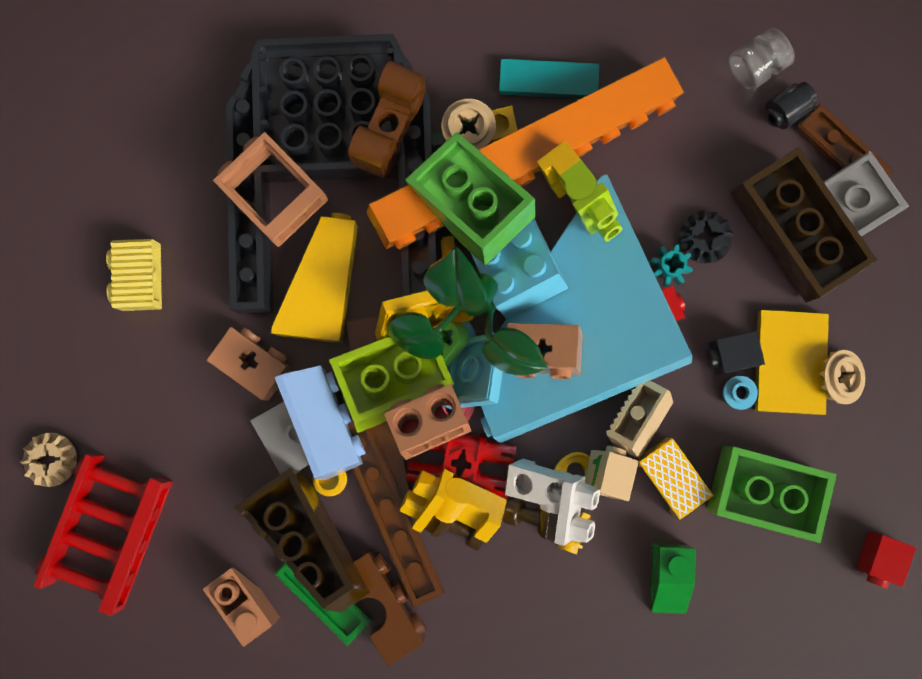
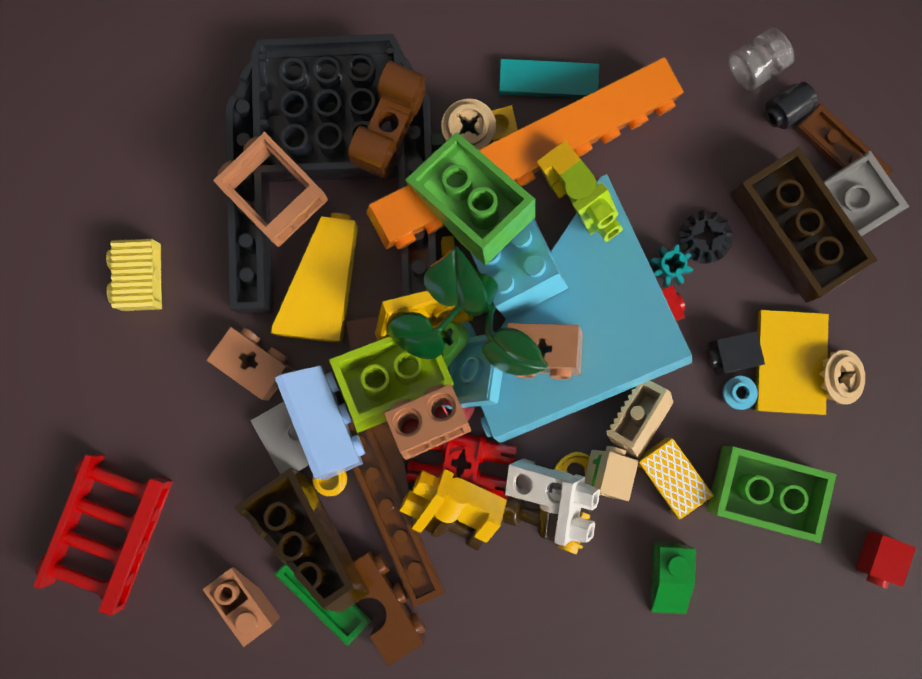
(60, 470): tan gear -> none

